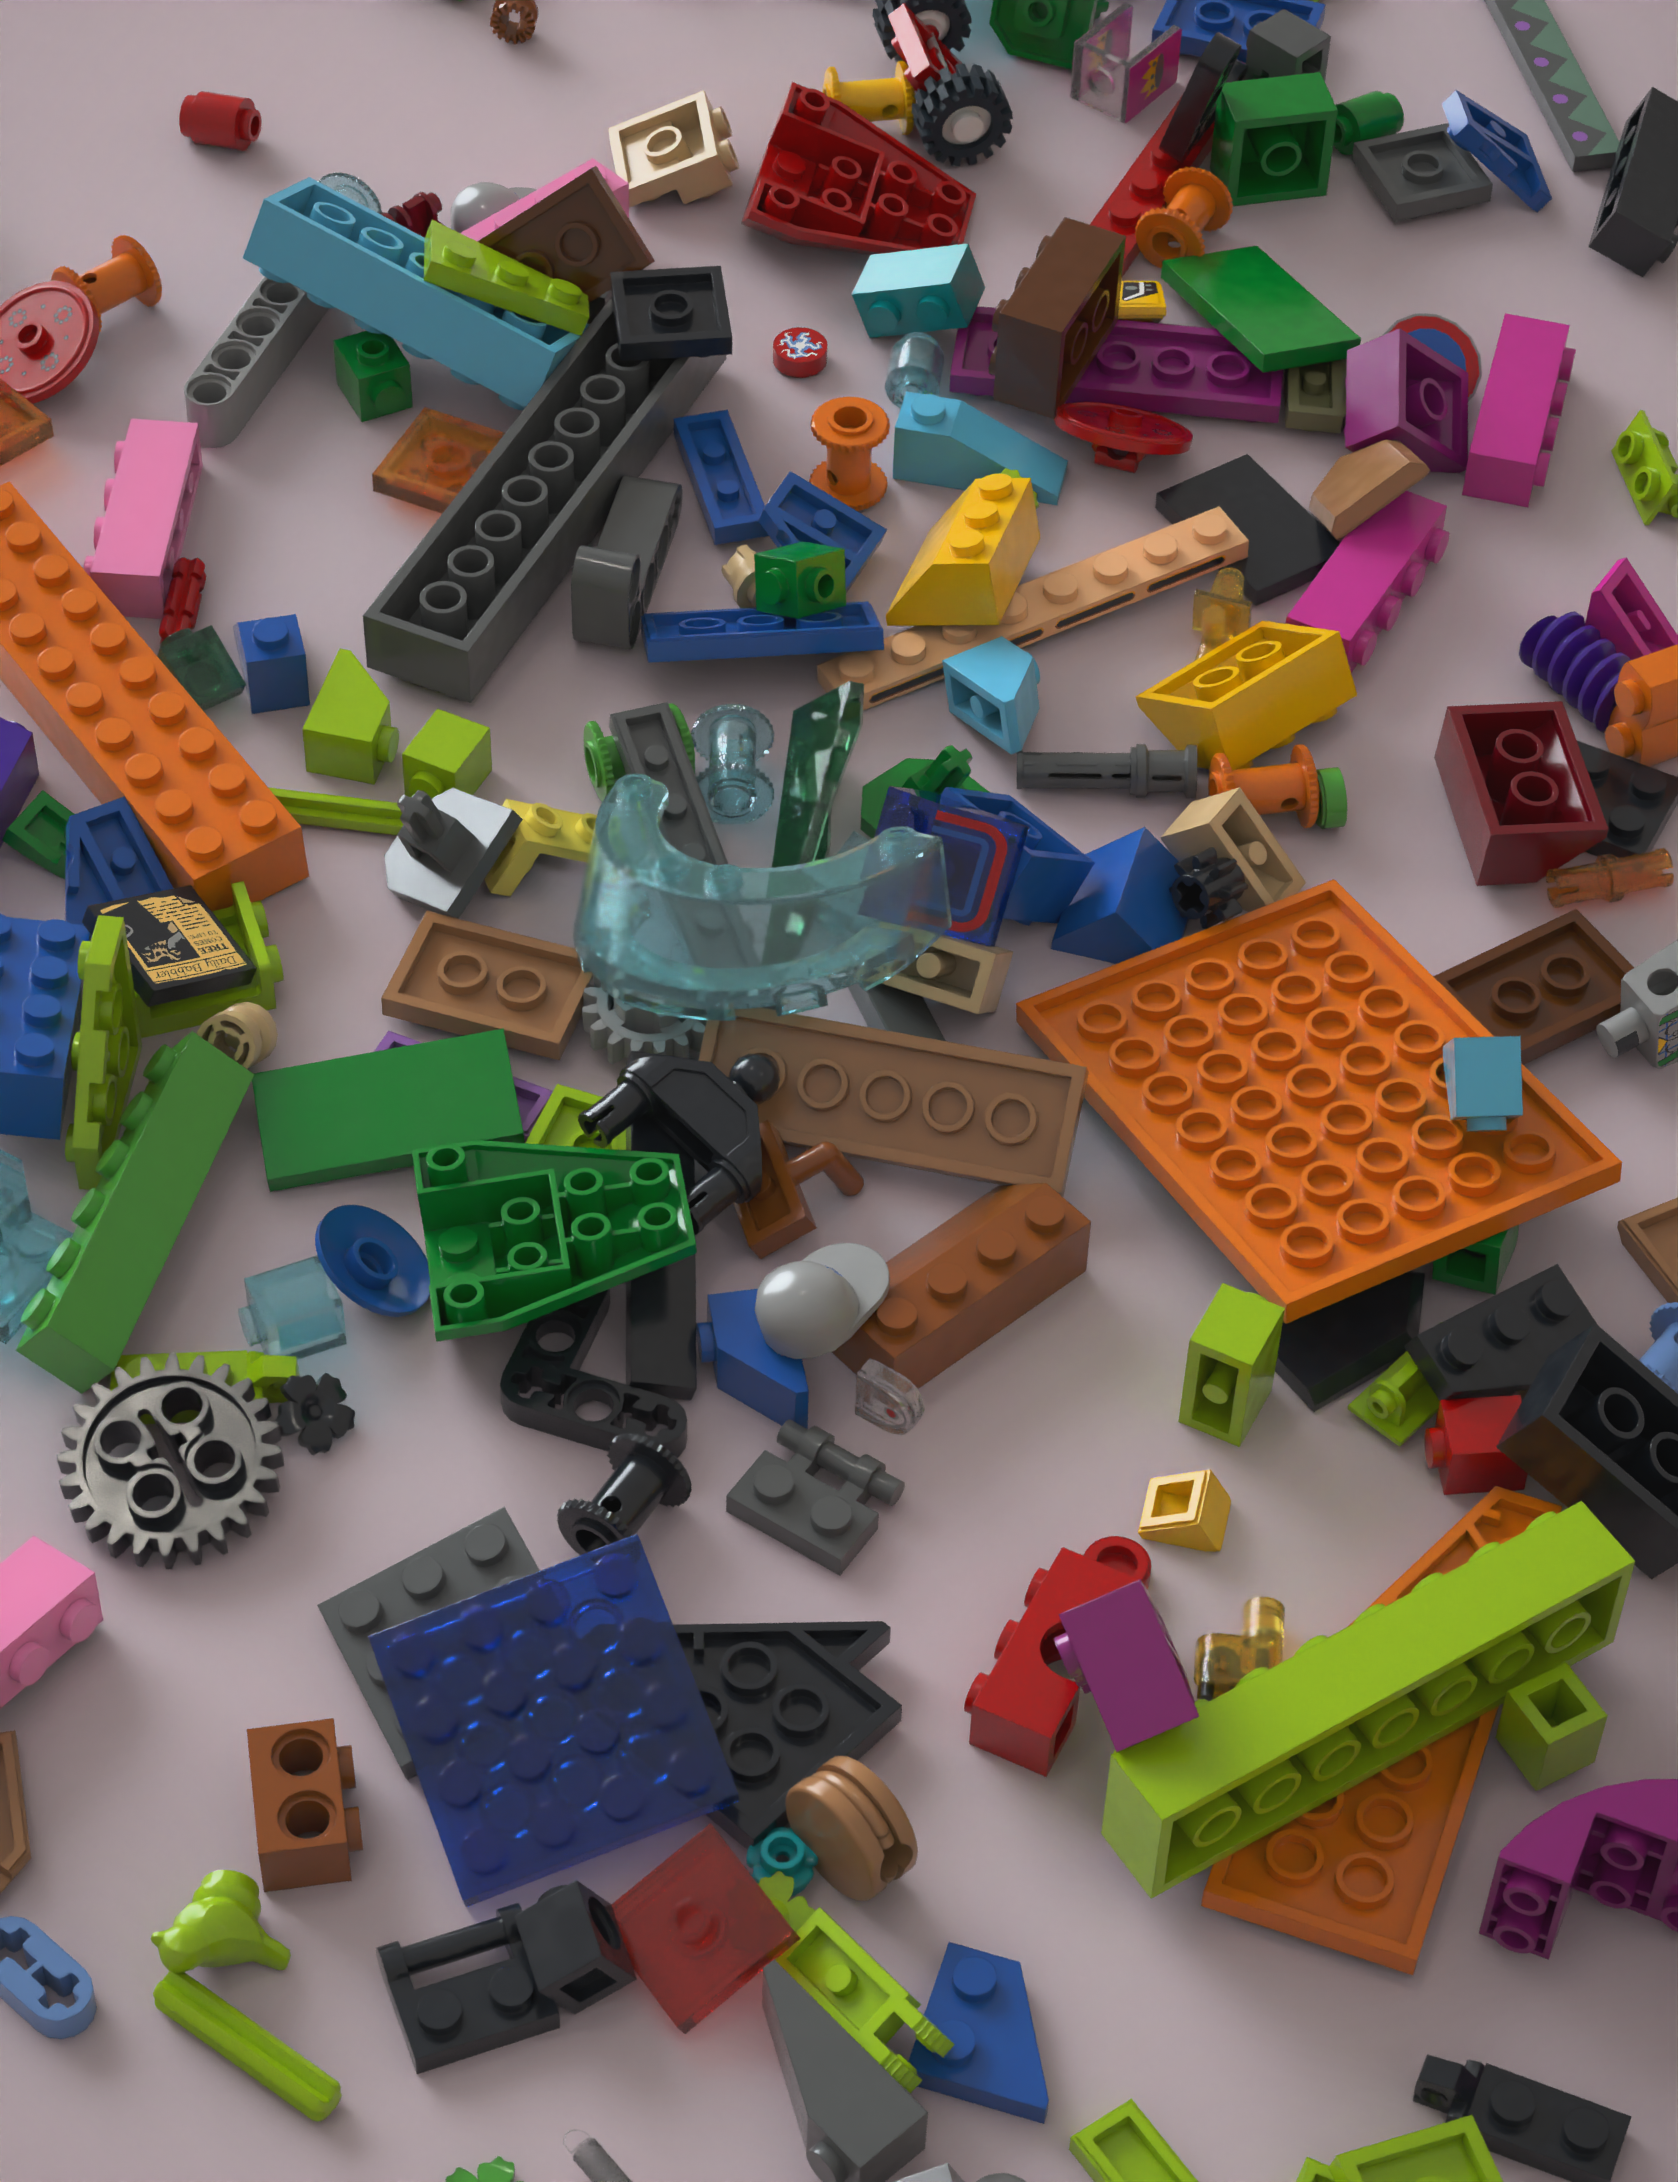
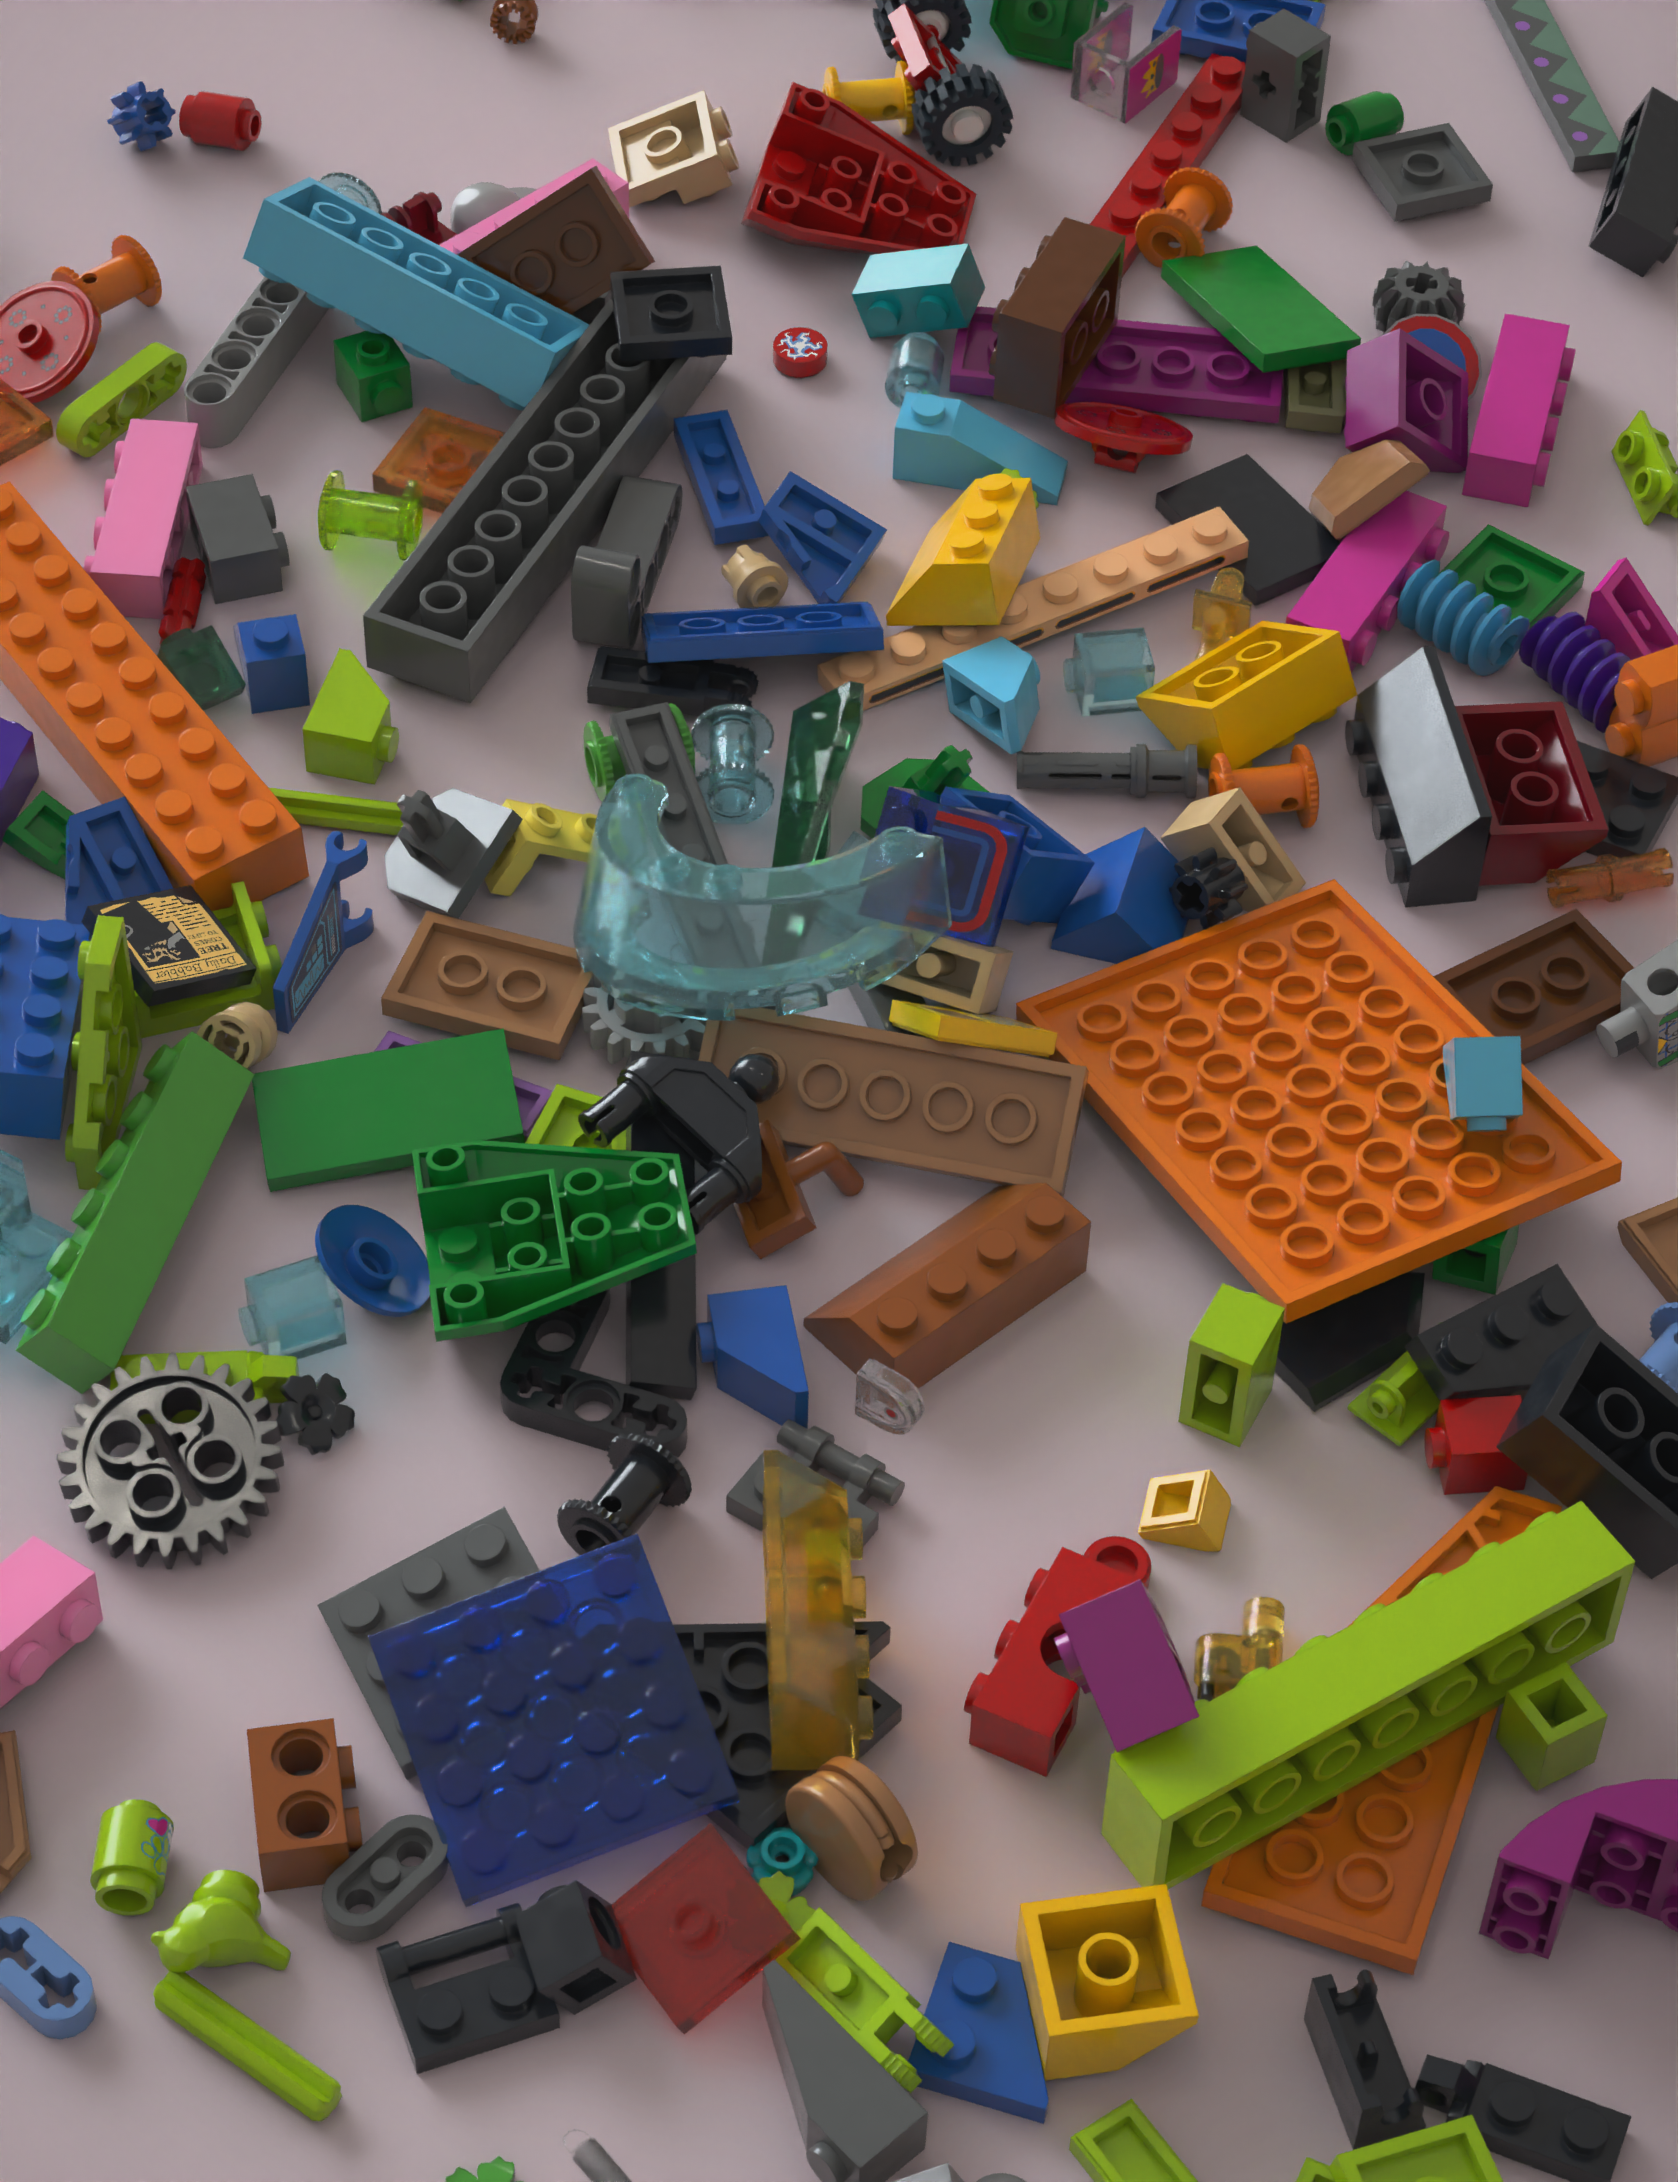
(95, 417): none -> lime beam
(131, 1857): none -> lime brick
(141, 116): none -> blue gear
(237, 538): none -> dark grey brick
(321, 934): none -> blue flag
(370, 515): none -> clear neon green hose
(381, 1881): none -> dark grey plate
(447, 756): lime brick -> none
(494, 278): lime wing -> none
(628, 680): none -> black hinge
(800, 579): green brick -> none
(811, 1617): none -> clear yellow slope
(820, 1300): light grey cap -> none
(850, 432): orange hose -> none
(972, 1028): none -> yellow tile
(1103, 1978): none -> yellow slope
(1109, 670): none -> clear light blue brick
(1141, 301): slope -> none
(1198, 104): black beam -> none
(1274, 138): green brick -> none
(1332, 799): bright green tile -> none
(1361, 2062): none -> black hinge
(1417, 291): none -> dark grey gear
(1421, 783): none -> slope
(1459, 620): none -> dark azure piece
(1497, 146): blue wing -> none
(1517, 574): none -> green tile

